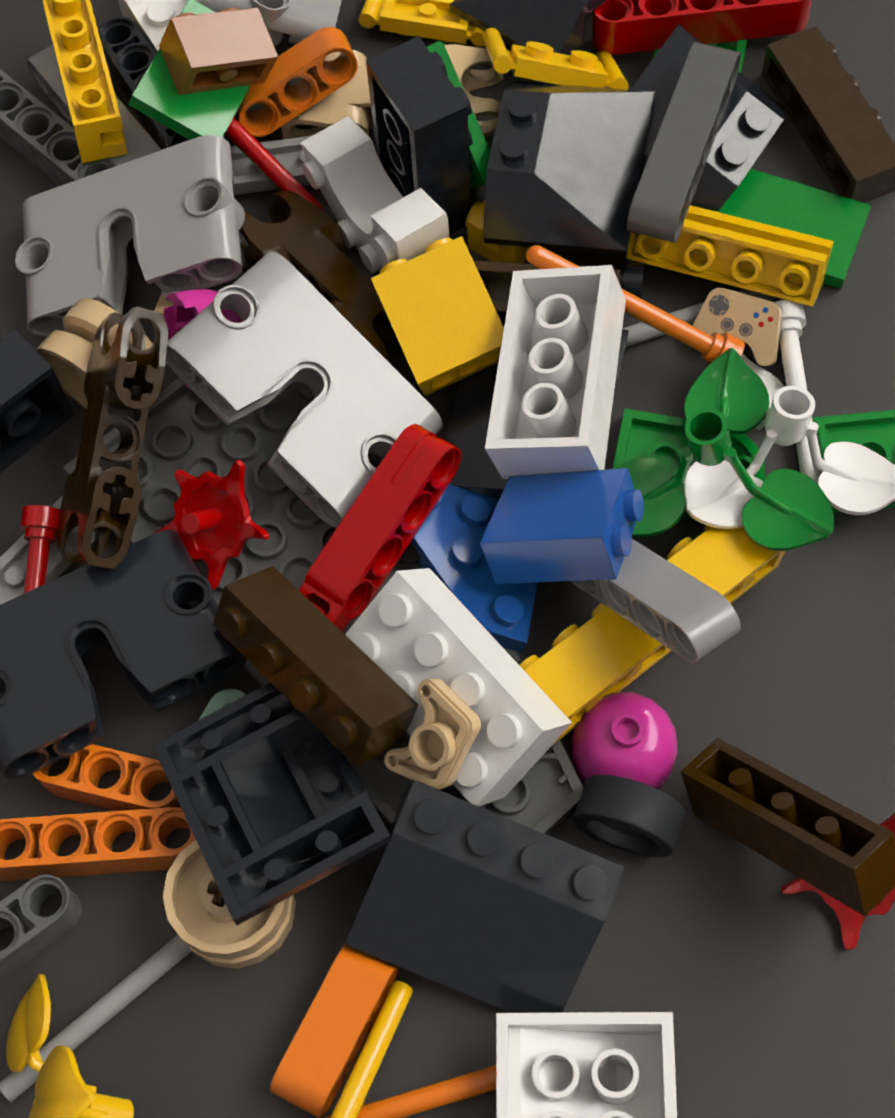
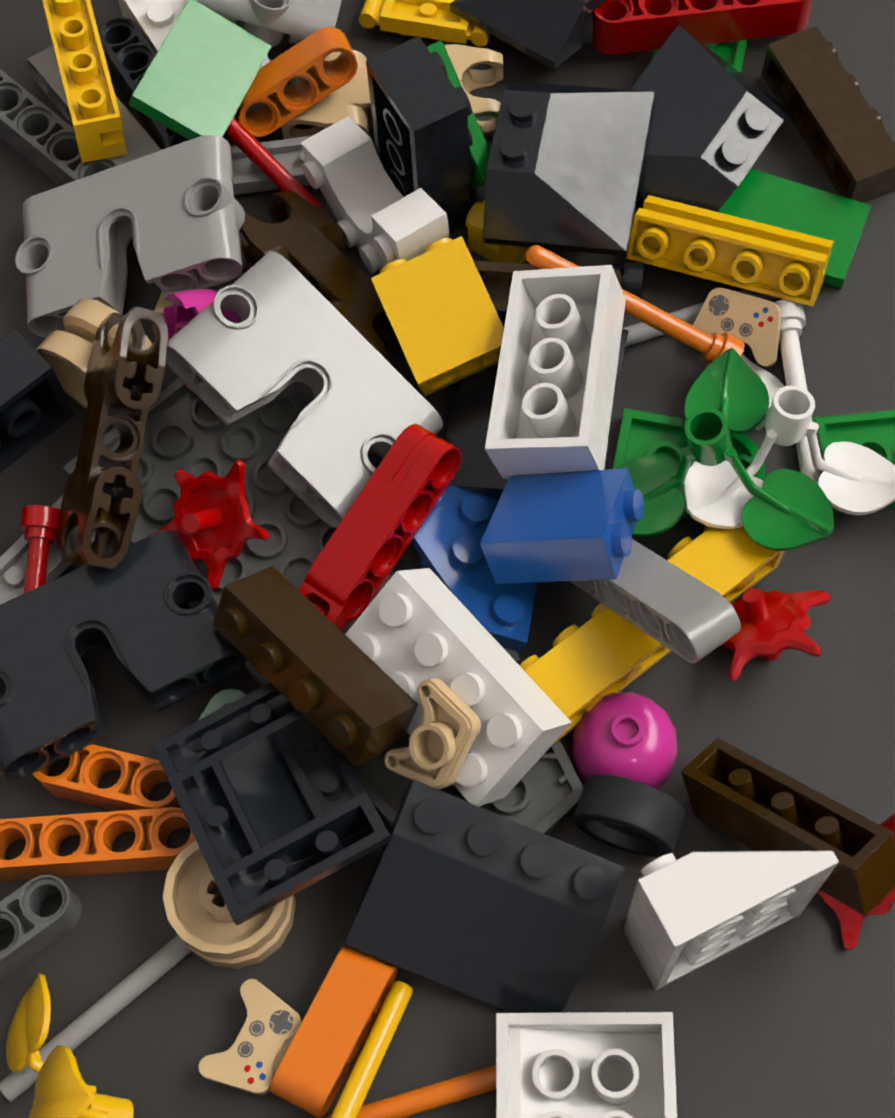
(217, 50): brick -> none
(260, 1044): none -> tan piece
(542, 64): yellow plate -> none
(683, 142): dark grey beam -> none
(716, 902): none -> white slope
(772, 624): none -> red piece

